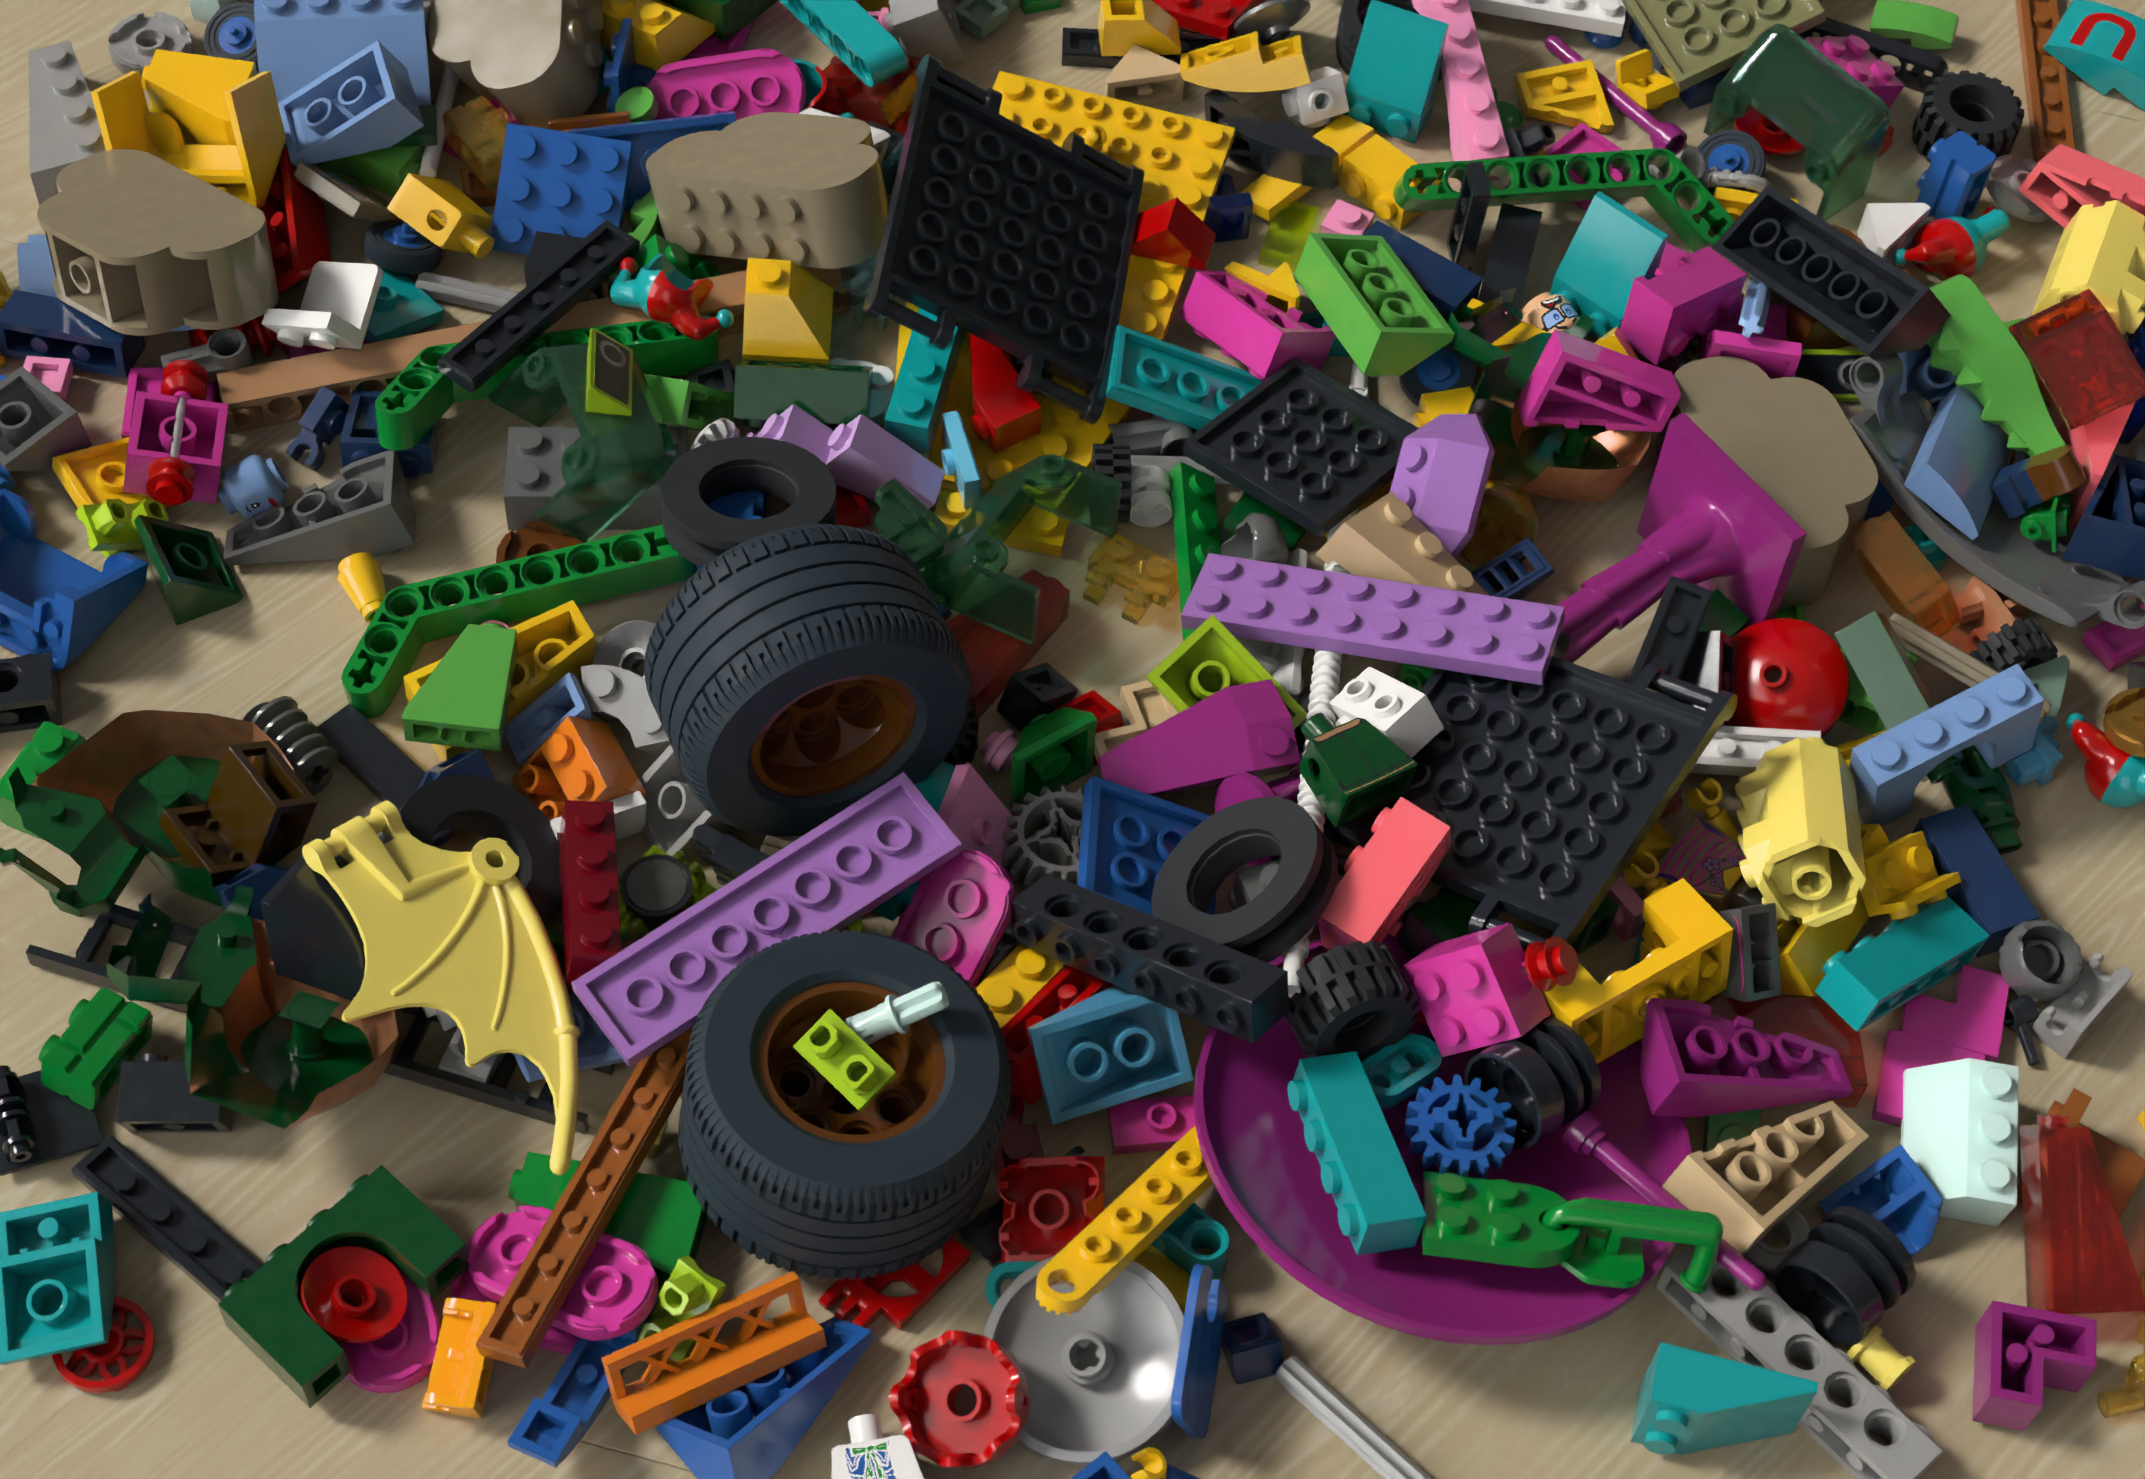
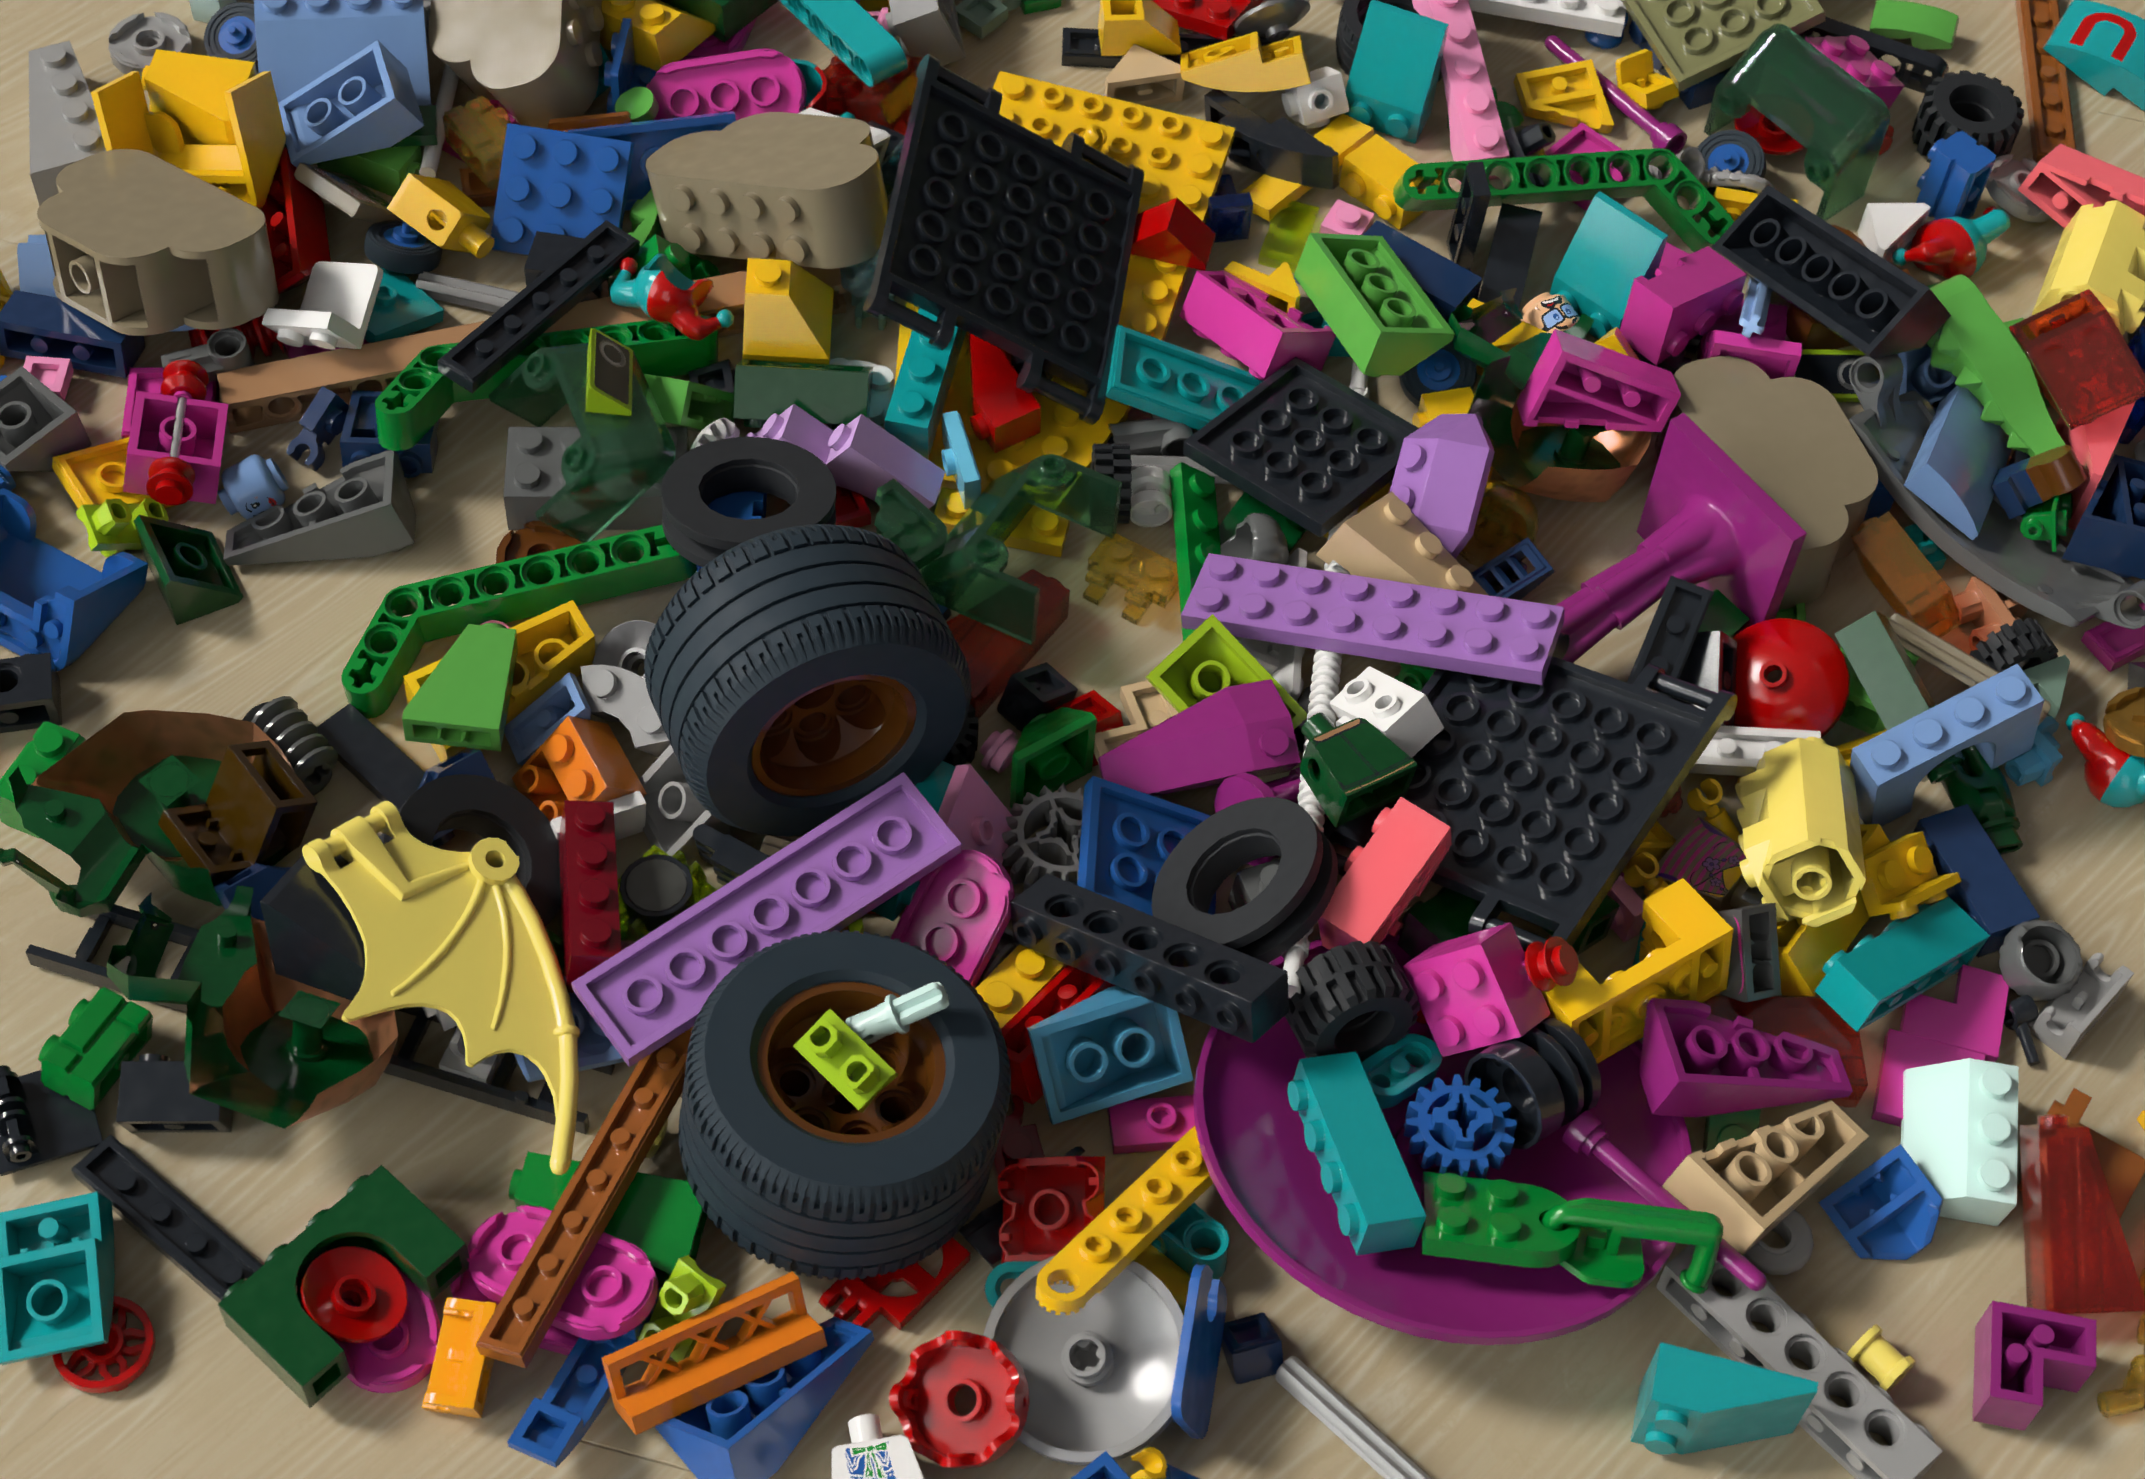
(363, 582): yellow cone -> none
(1845, 1275): black wheel -> none

